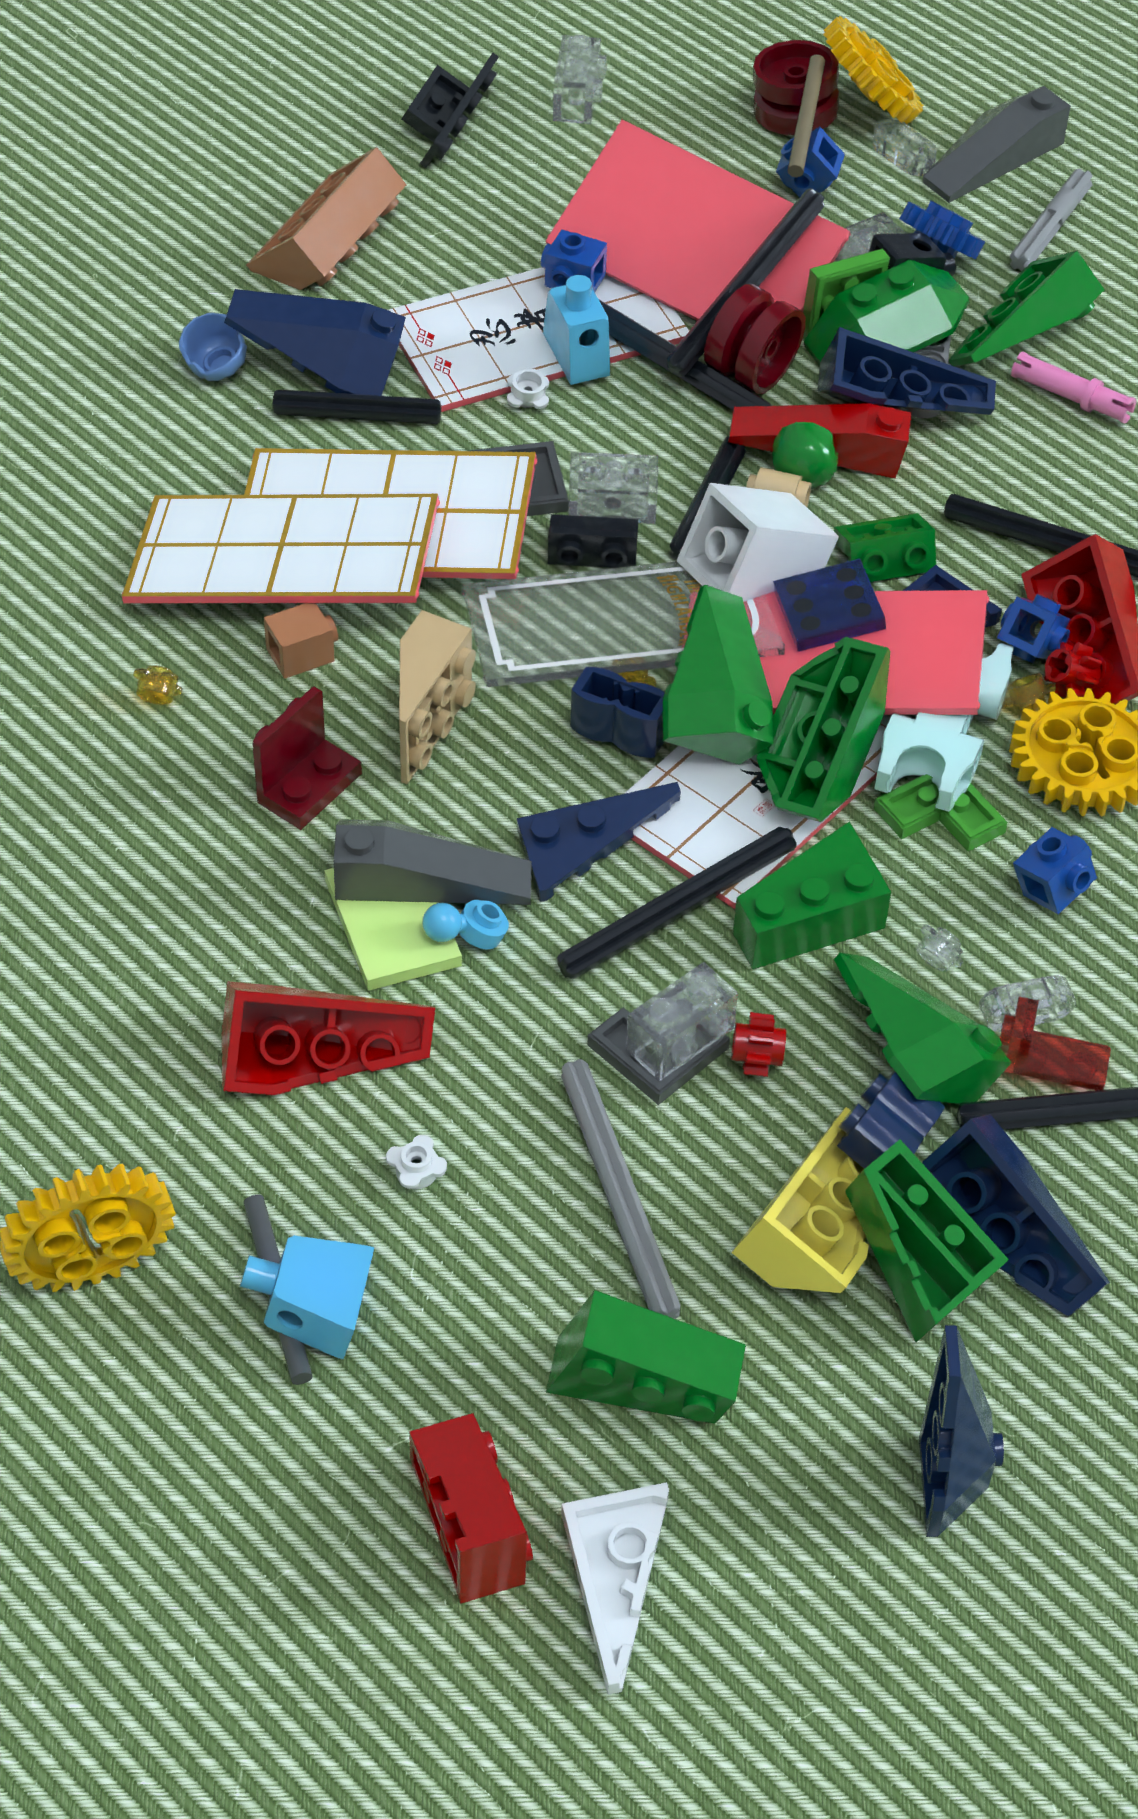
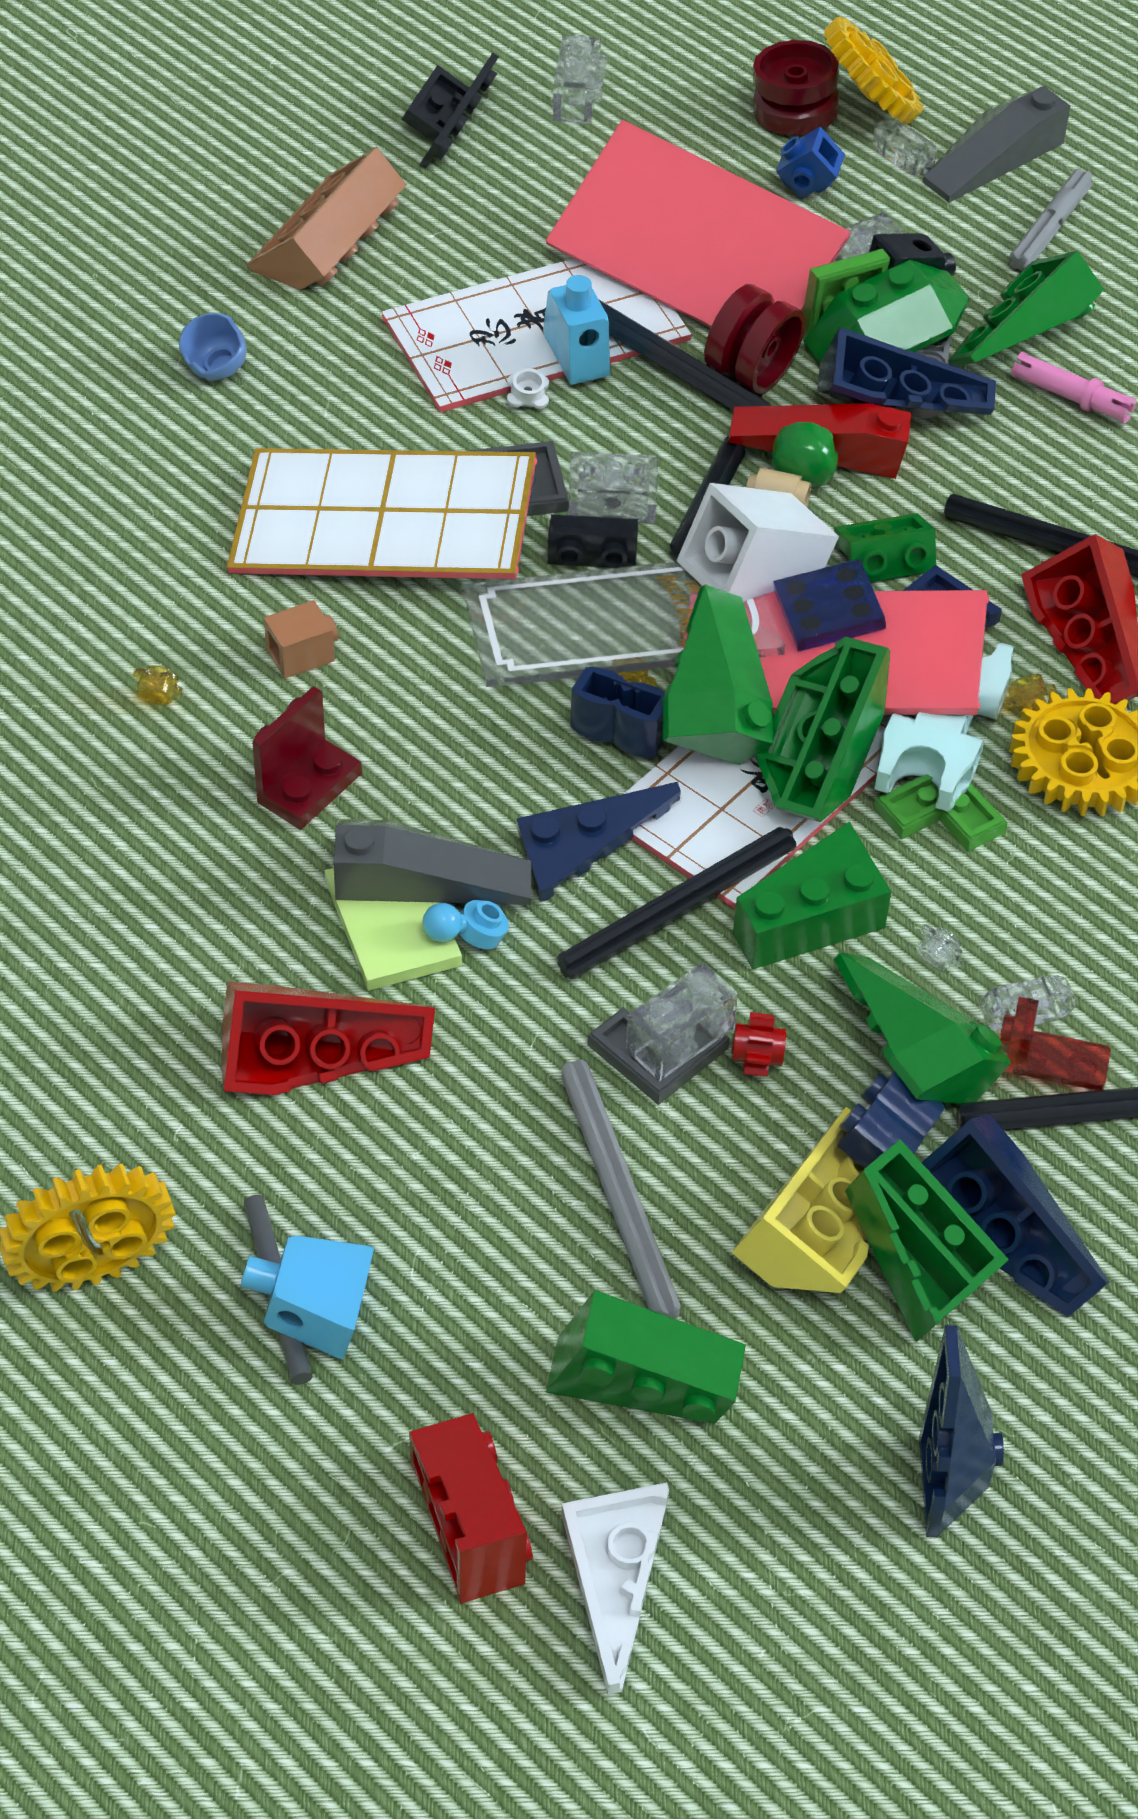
(283, 549): white piece -> none
(336, 339): dark blue wedge -> none
(357, 406): black axle -> none
(416, 1174): white plate -> none
(433, 686): tan slope -> none
(574, 255): blue brick -> none
(752, 272): black axle -> none
(806, 116): dark tan bar -> none
(944, 228): blue gear -> none
(1020, 622): blue brick -> none
(1055, 870): blue brick -> none
(1073, 669): red gear -> none

